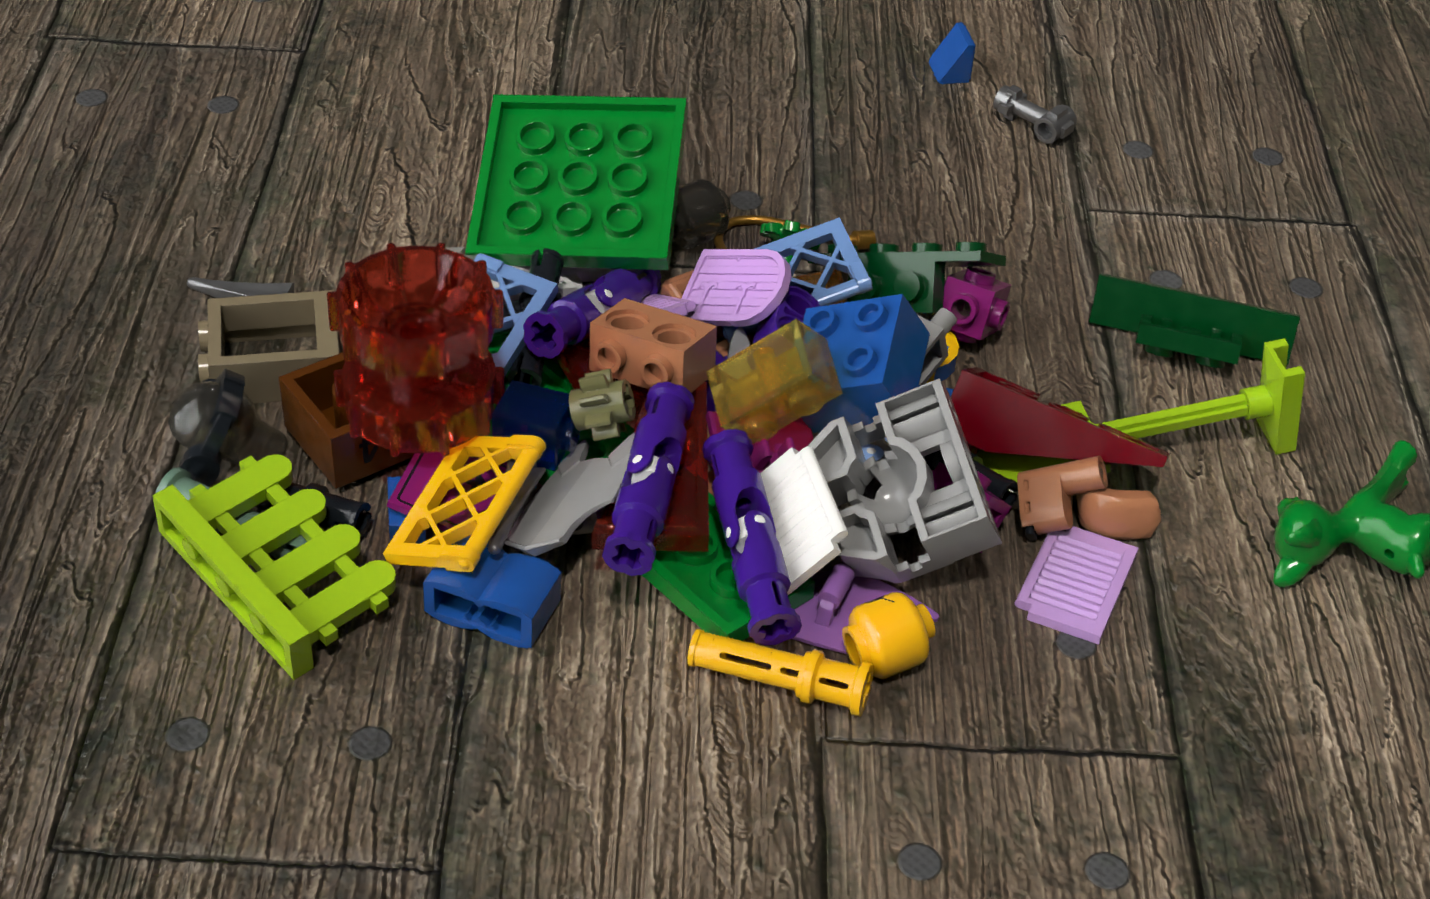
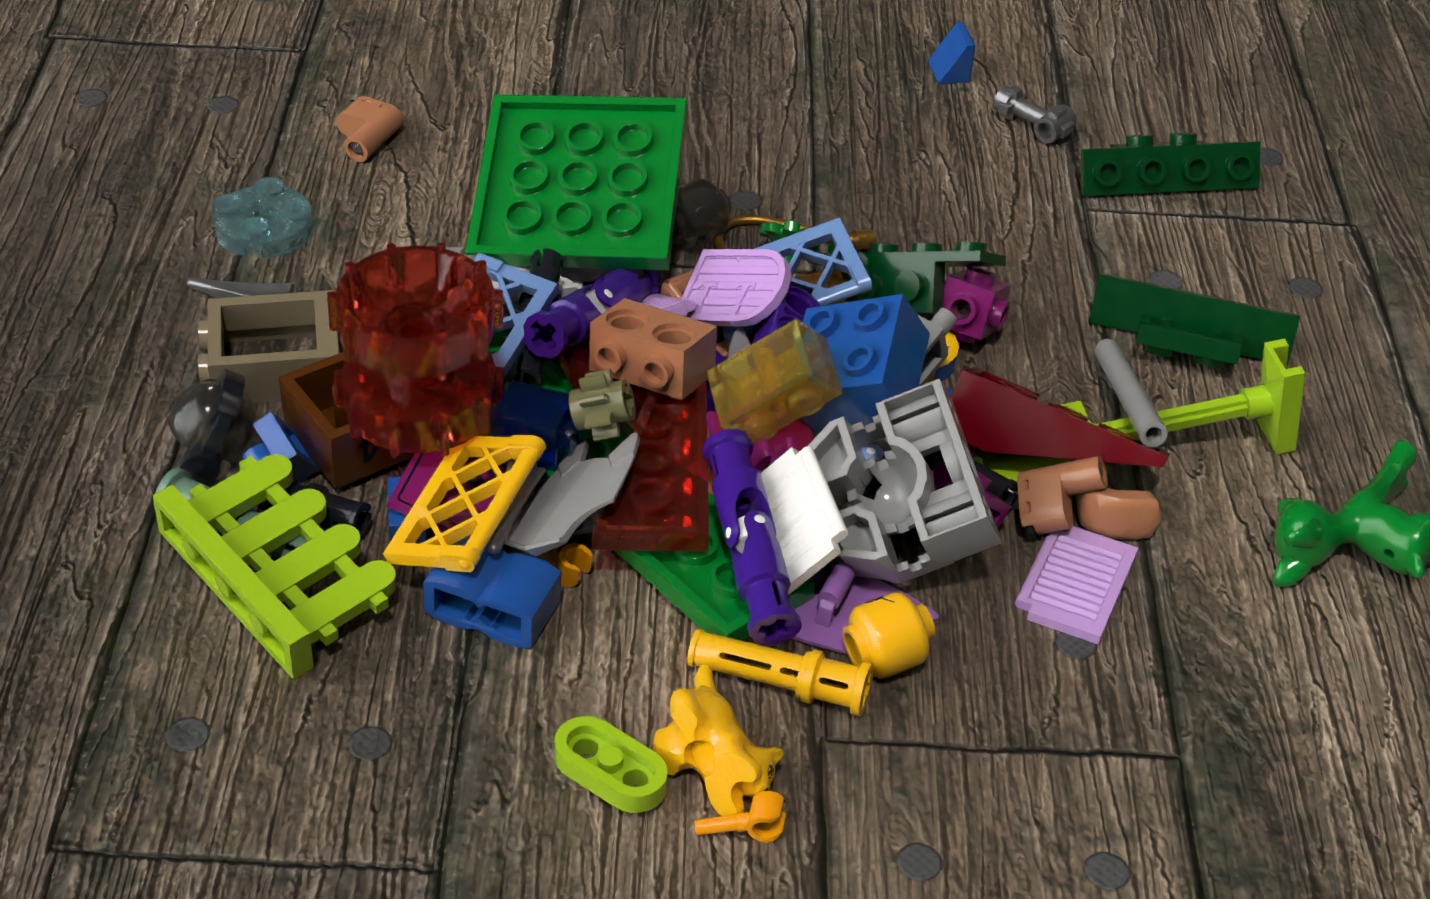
(243, 218): none -> clear light blue plate
(282, 440): none -> blue tile
(368, 126): none -> nougat piece
(570, 561): none -> light orange hand
(615, 764): none -> lime plate
(649, 479): dark purple piece -> none
(713, 744): none -> yellow animal
(762, 823): none -> light orange hand
(1131, 393): none -> light grey piece
(1169, 166): none -> dark green bracket

